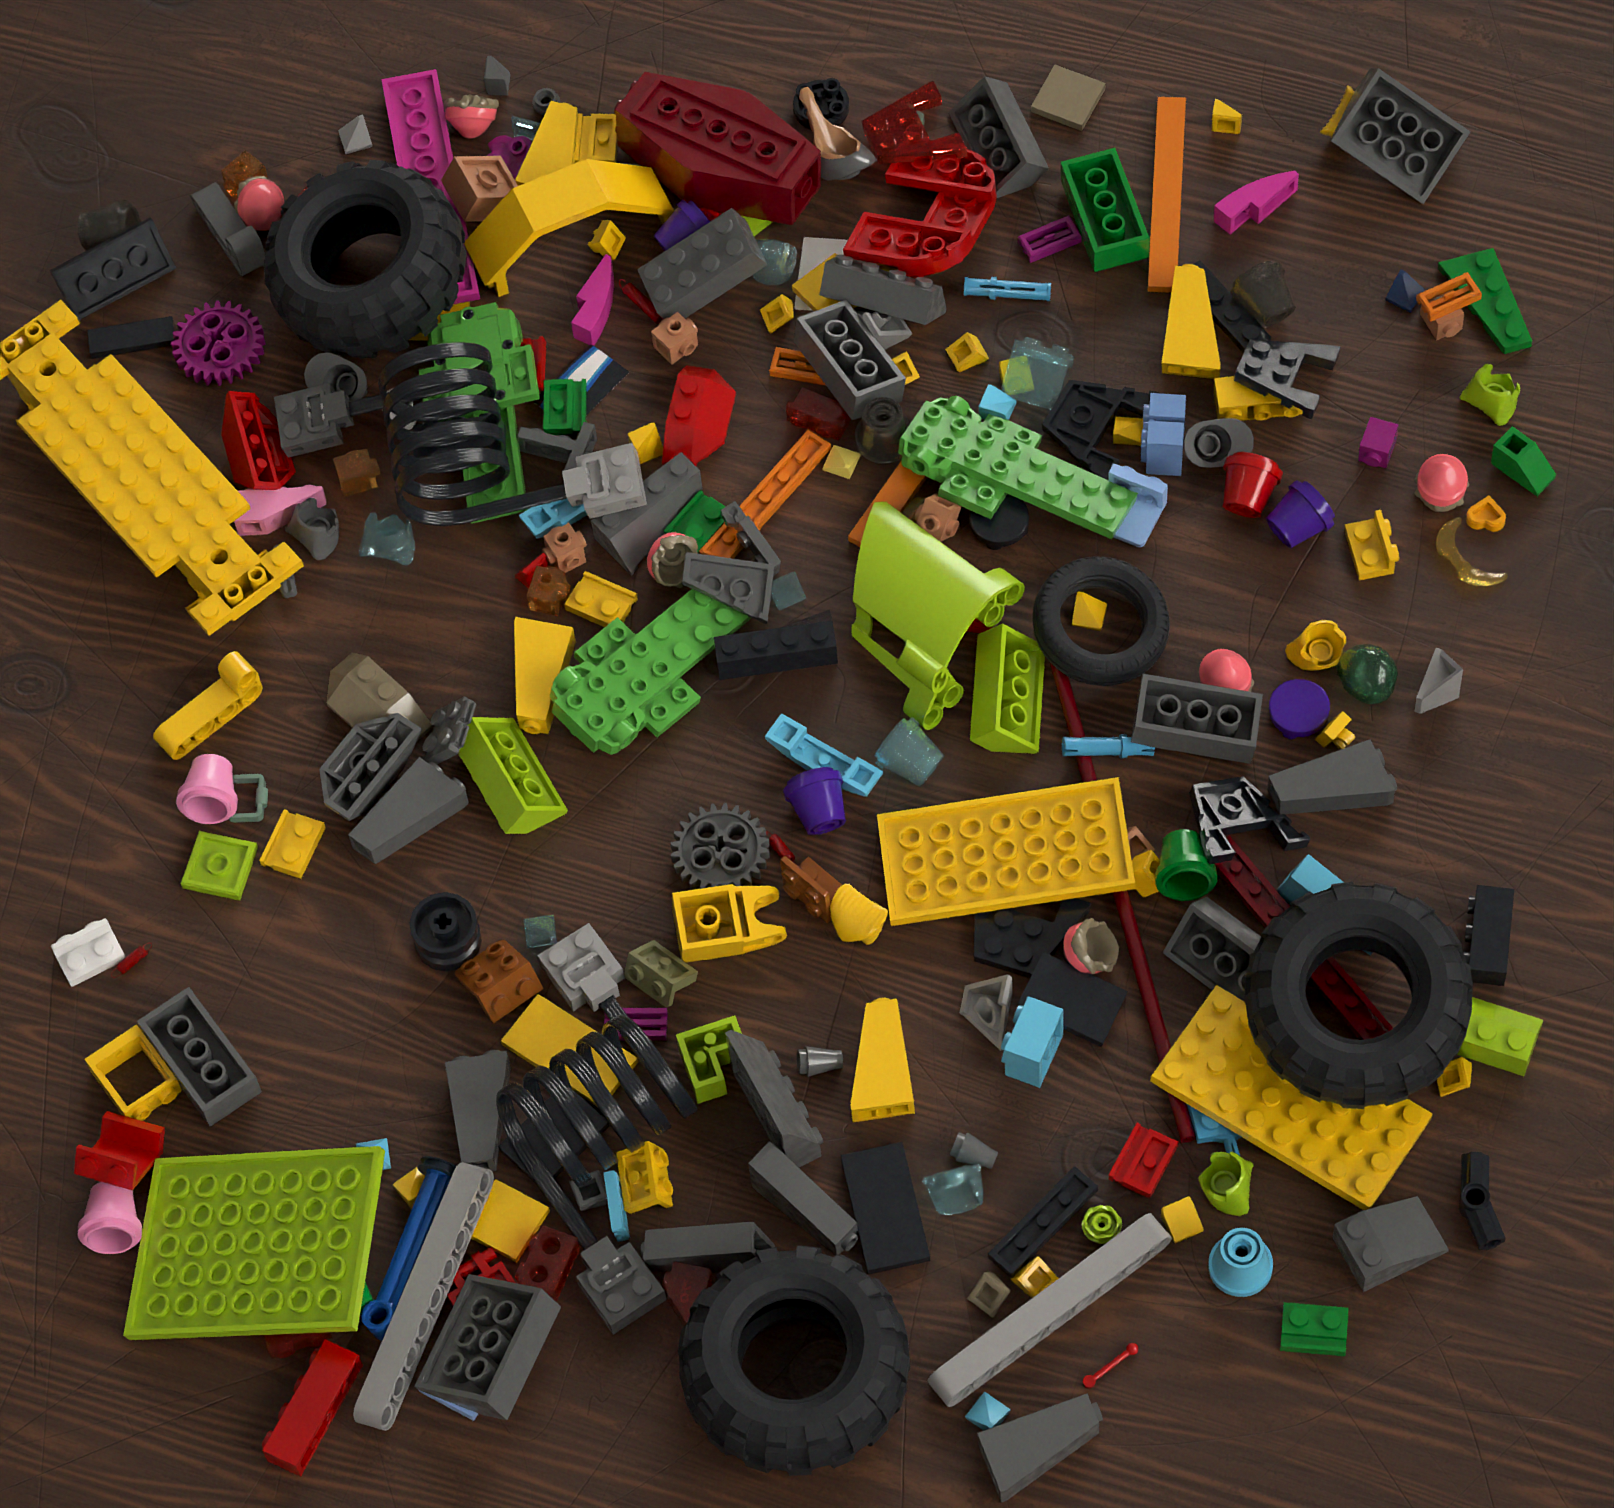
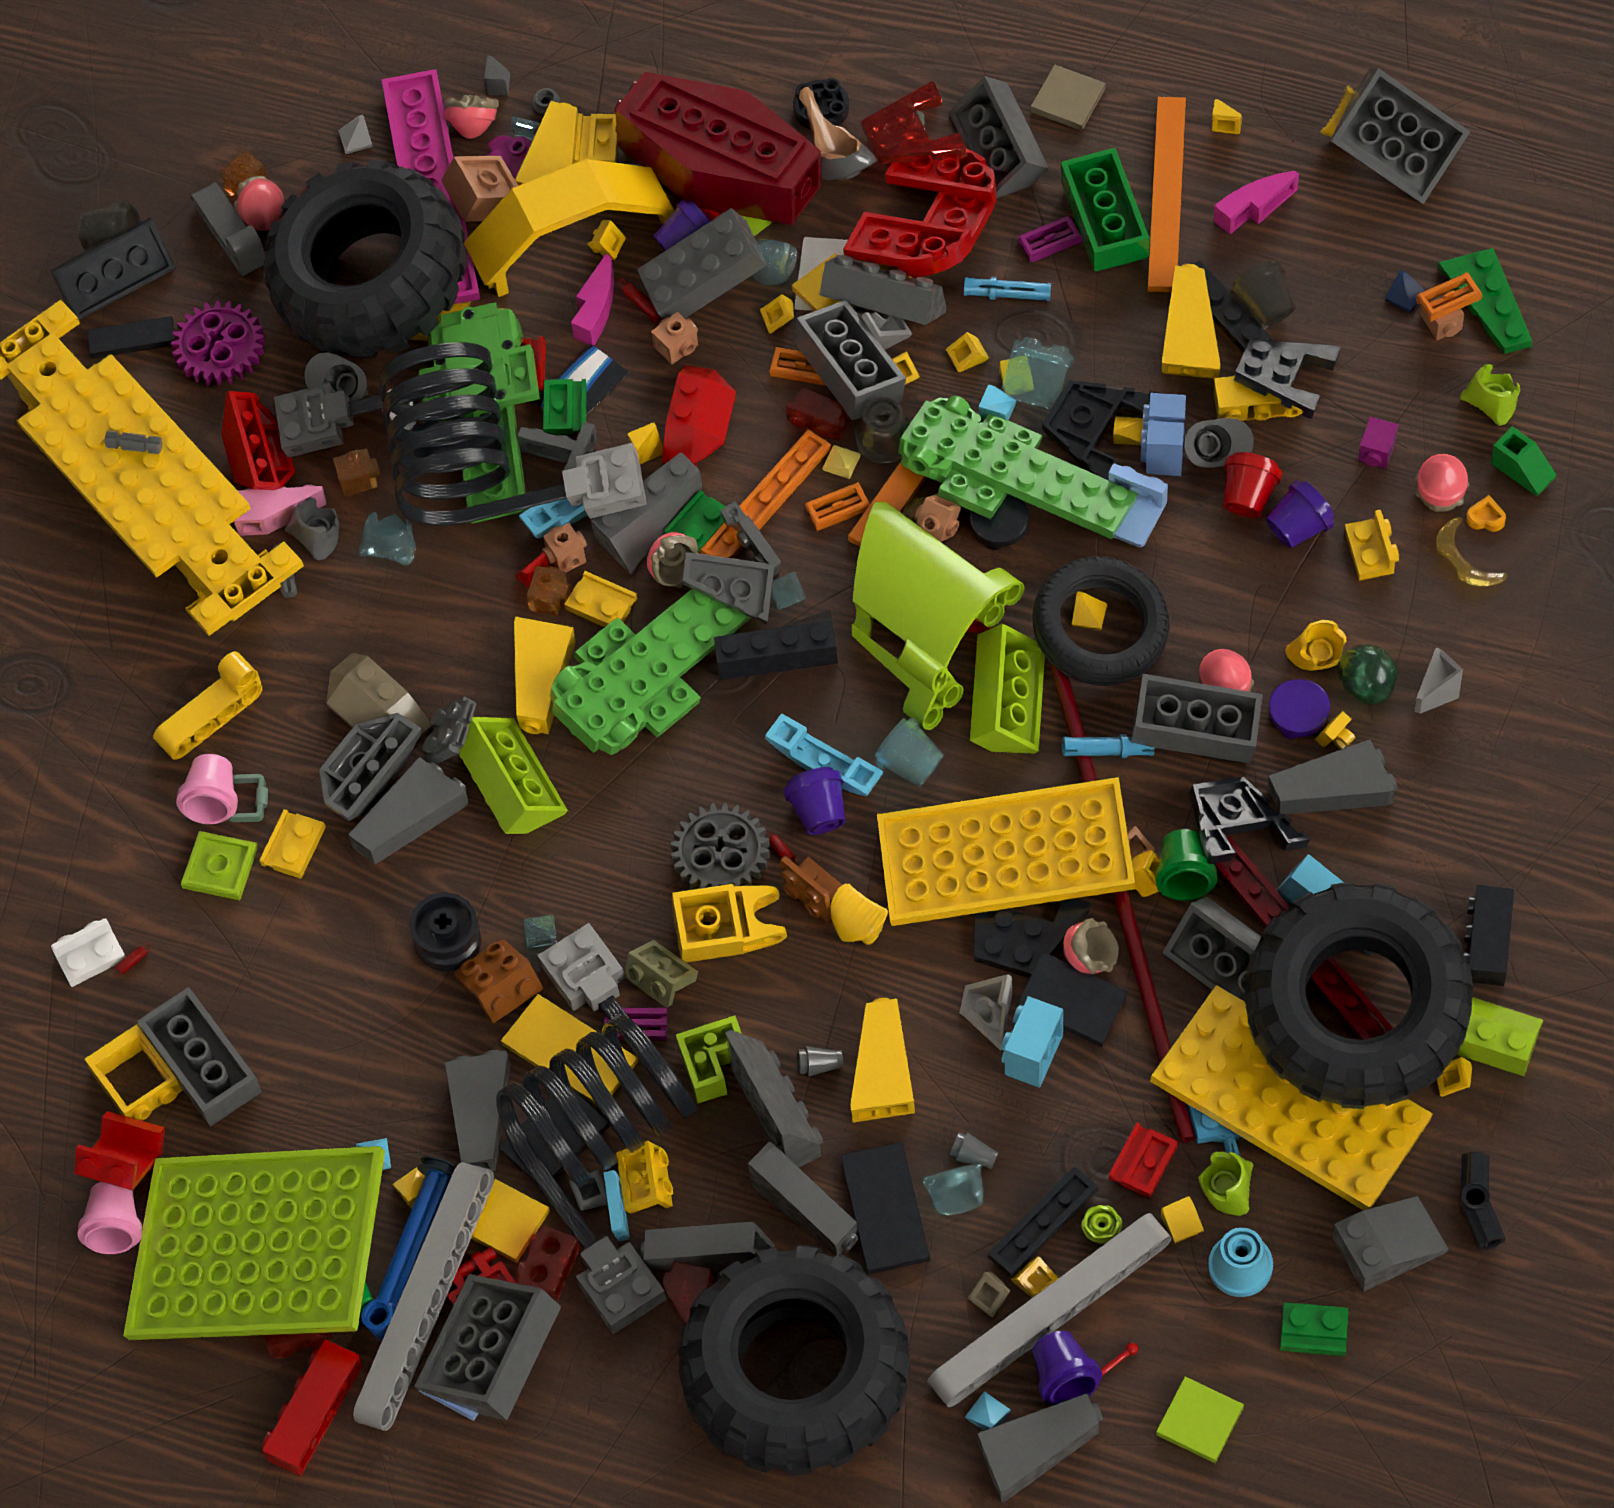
(133, 442): none -> dark grey axle
(840, 510): none -> orange tile
(1064, 1368): none -> dark purple piece
(1200, 1419): none -> lime tile

